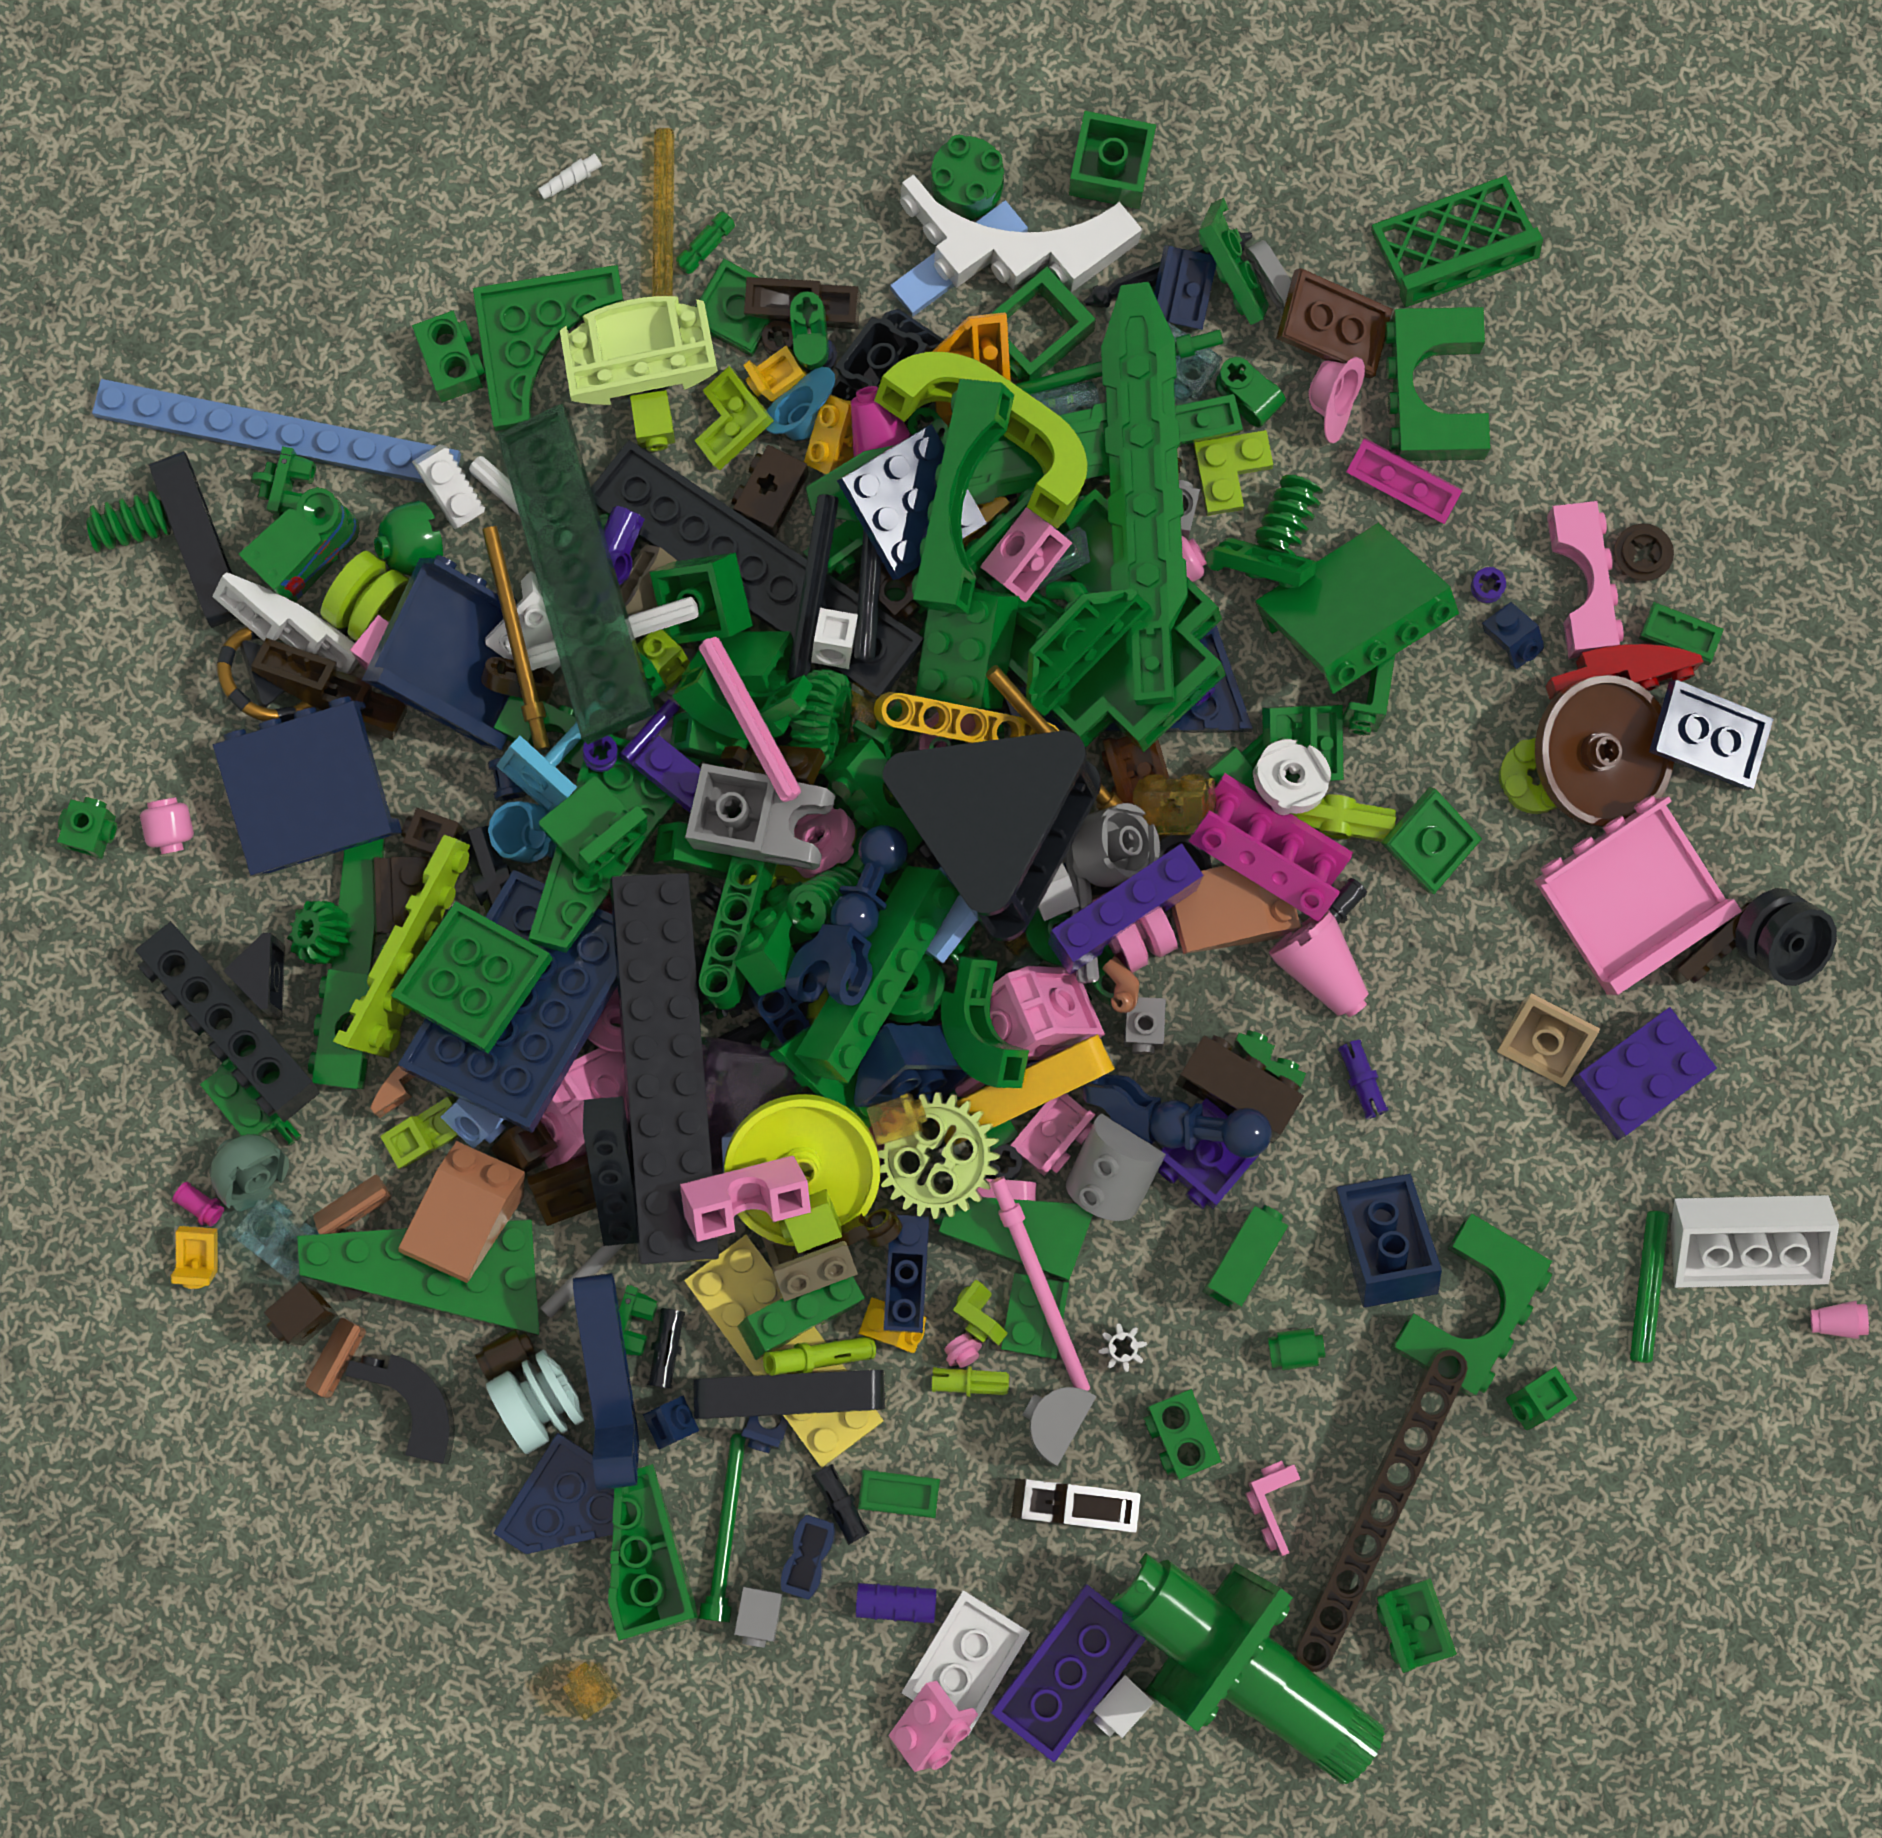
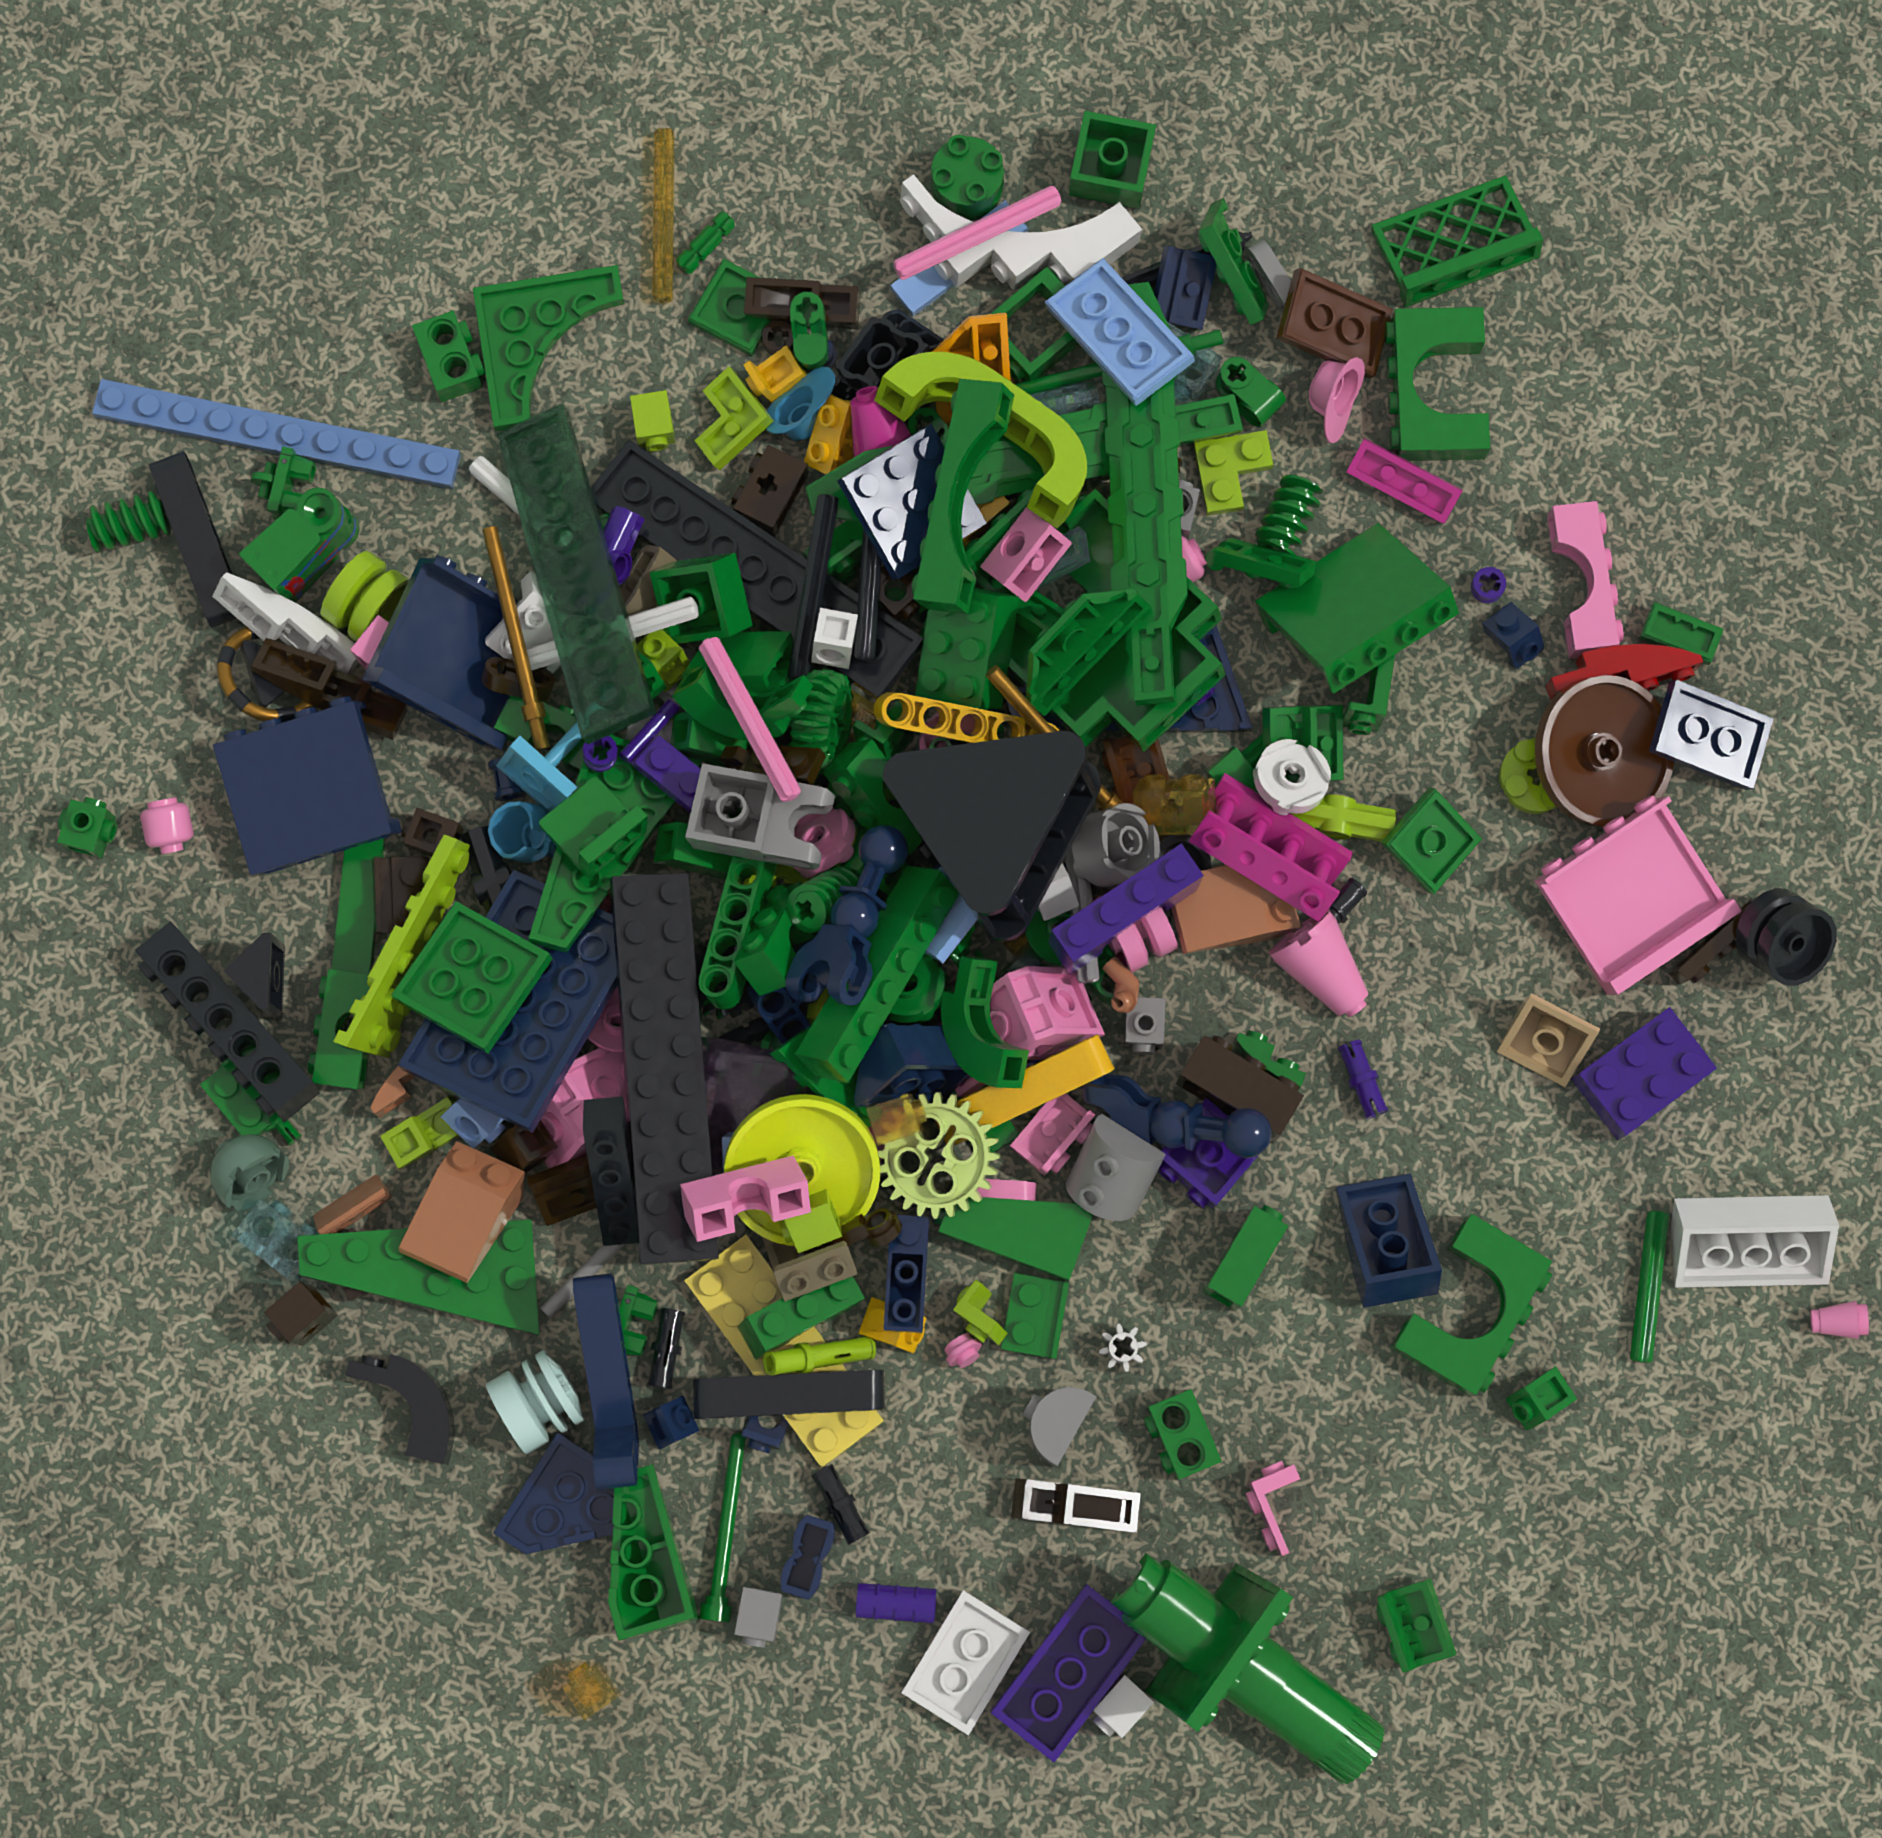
(195, 1256): yellow bracket -> none
(204, 1208): dark pink pin -> none
(319, 932): green gear -> none
(335, 1358): nougat slope -> none
(407, 536): green cylinder -> none
(448, 486): white brick -> none
(505, 1354): dark brown brick -> none
(570, 176): white animal -> none
(637, 349): yellowish green slope -> none
(711, 896): black bush -> none
(899, 1493): green tile -> none
(931, 1728): bright pink bracket -> none
(970, 1381): lime axle -> none
(977, 232): none -> bright pink axle
(1012, 1217): bright pink bar -> none
(1014, 1157): black bush -> none
(1065, 590): green arm -> none
(1119, 331): none -> light blue tile
(1296, 1349): green brick -> none
(1380, 1529): dark brown beam -> none
(1641, 536): dark brown gear -> none

